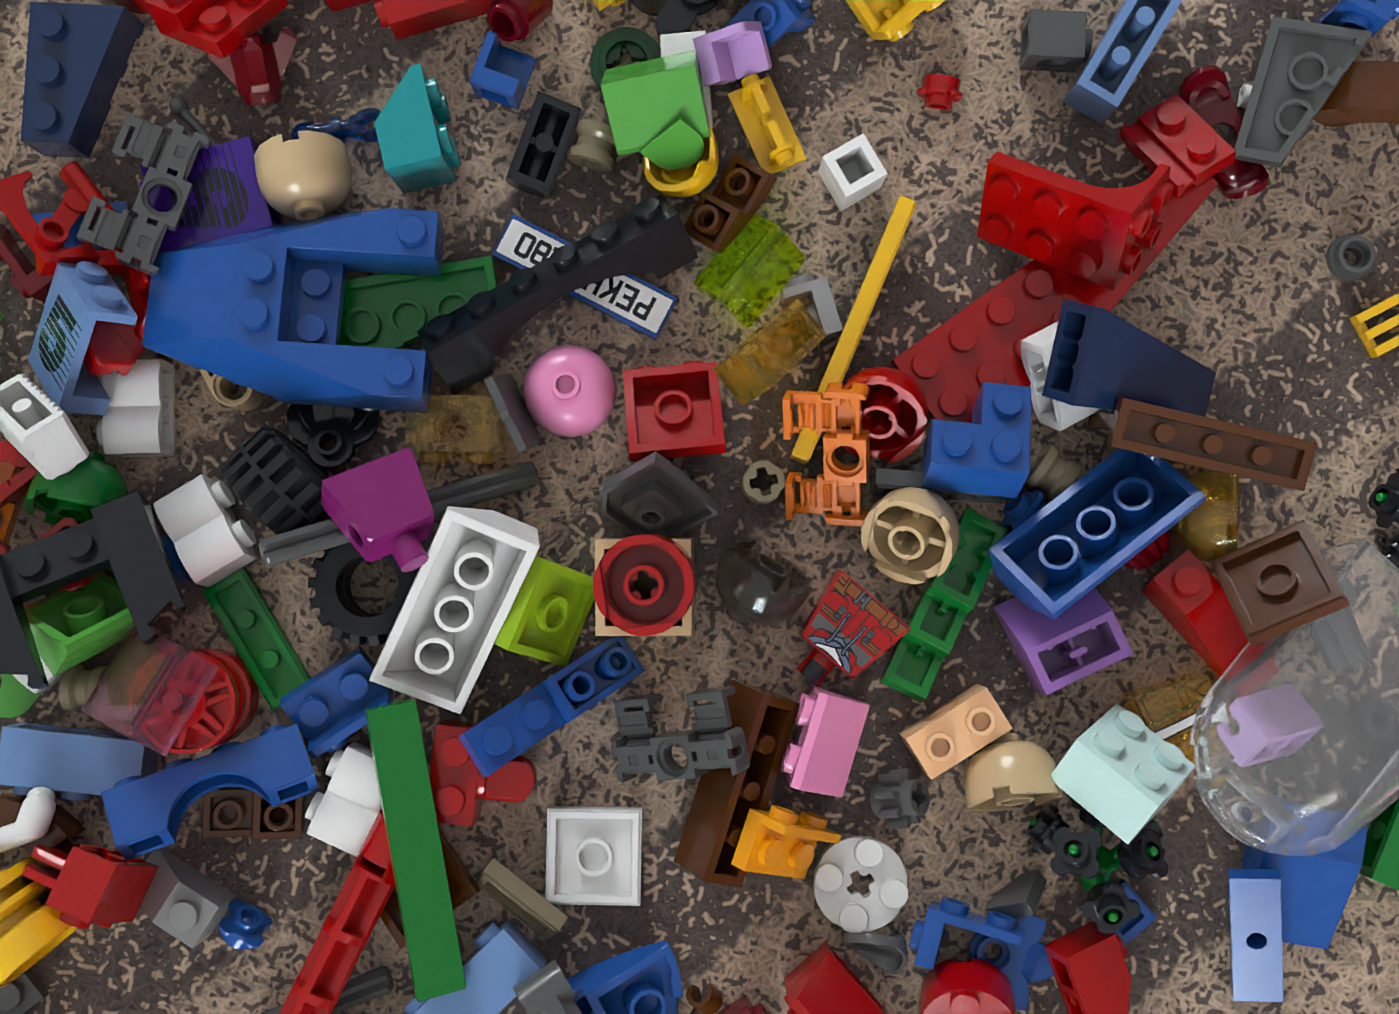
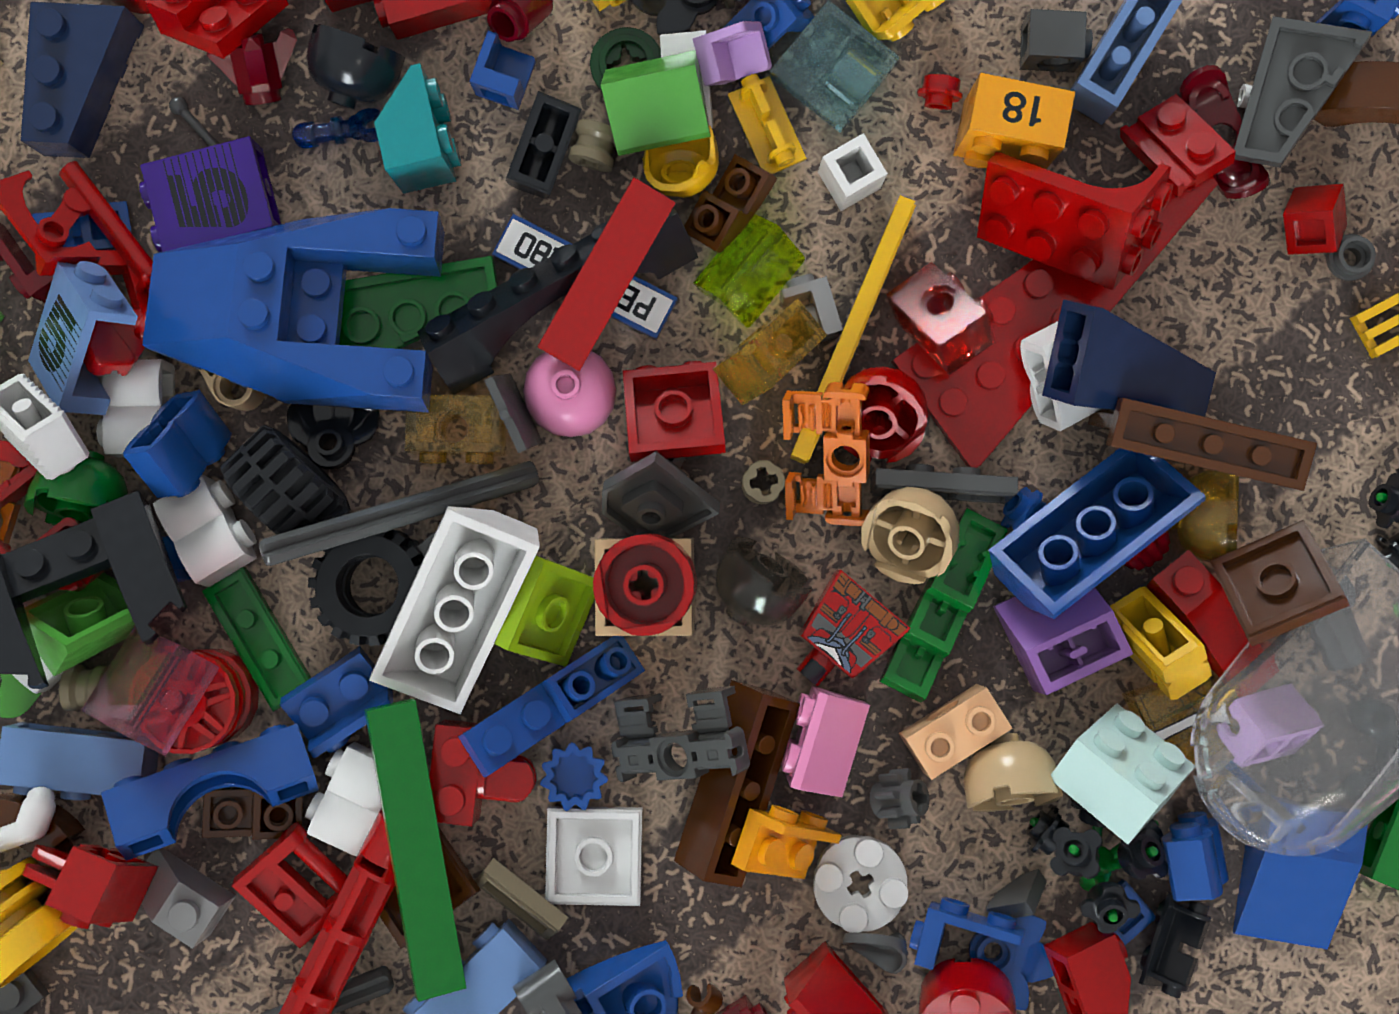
(143, 236): dark grey piece -> none
(178, 445): none -> blue brick
(243, 925): blue plate -> none
(283, 893): none -> red plate
(304, 175): tan cylinder -> none
(351, 67): none -> black cylinder
(382, 509): magenta torso -> none
(573, 776): none -> blue piece
(606, 274): none -> red tile
(675, 147): bright green piece -> none
(834, 66): none -> clear light blue plate
(942, 317): none -> clear red brick
(982, 455): blue brick -> none
(1013, 119): none -> light orange brick
(1053, 472): dark tan wheel -> none
(1162, 643): none -> yellow brick
(1163, 959): none -> black hinge
(1195, 858): none -> blue brick
(1255, 935): tile -> none
(1315, 219): none -> red panel

